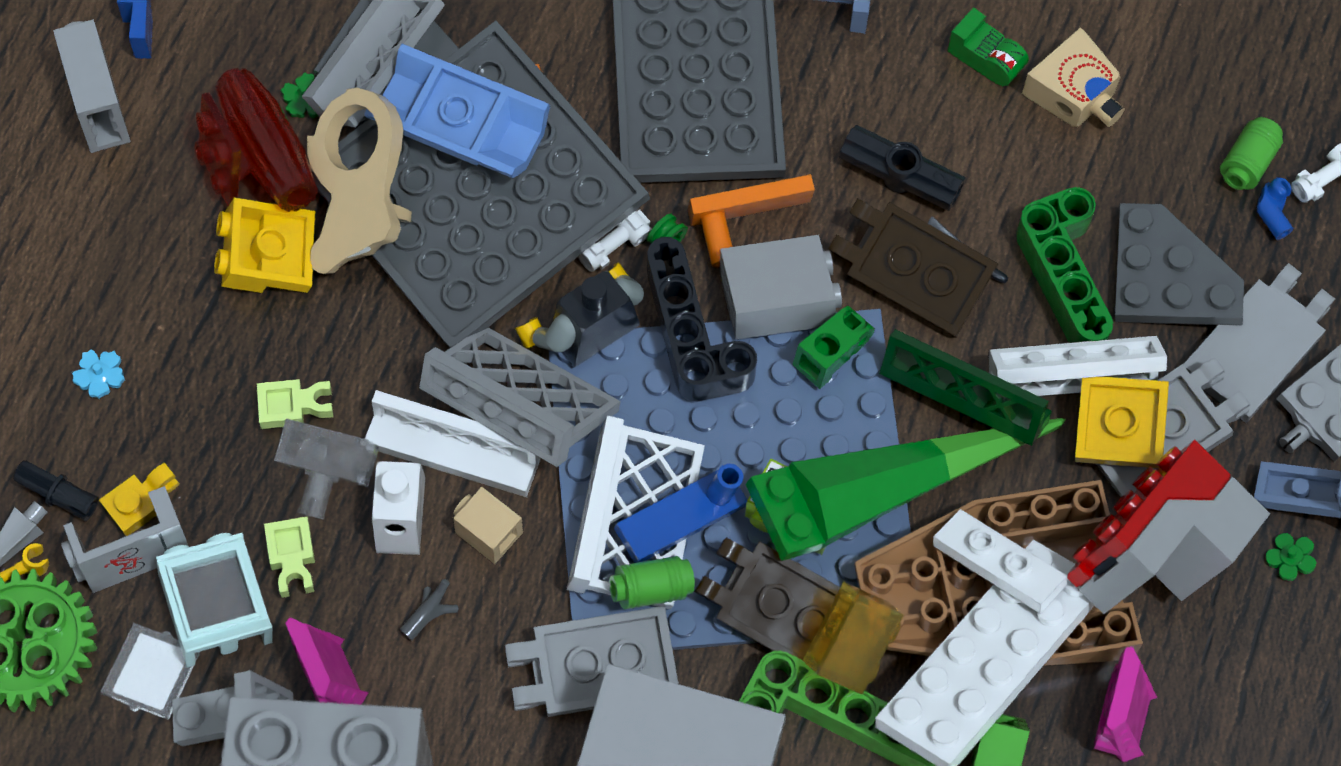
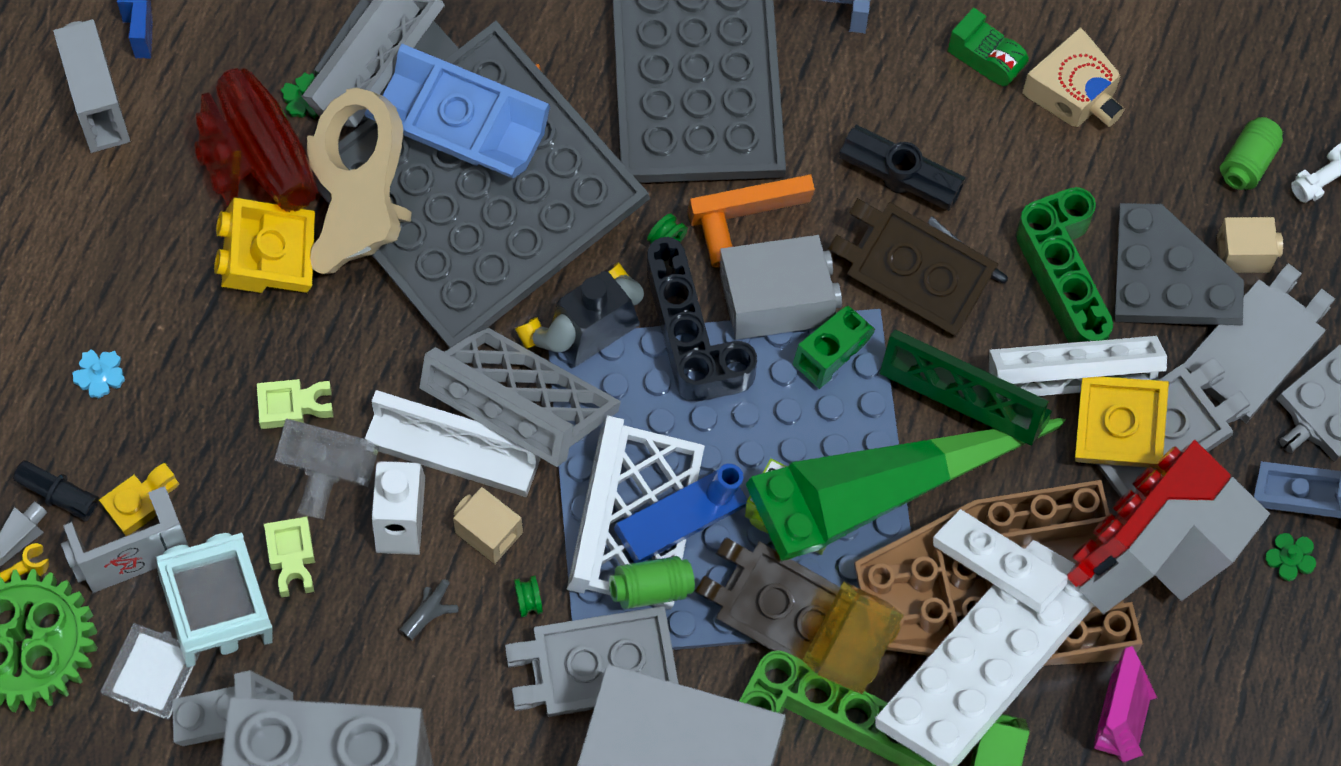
(324, 664): dark pink slope -> none
(528, 596): none -> green bush
(633, 228): white bar -> none
(1249, 244): none -> tan brick
(1271, 206): blue arm -> none

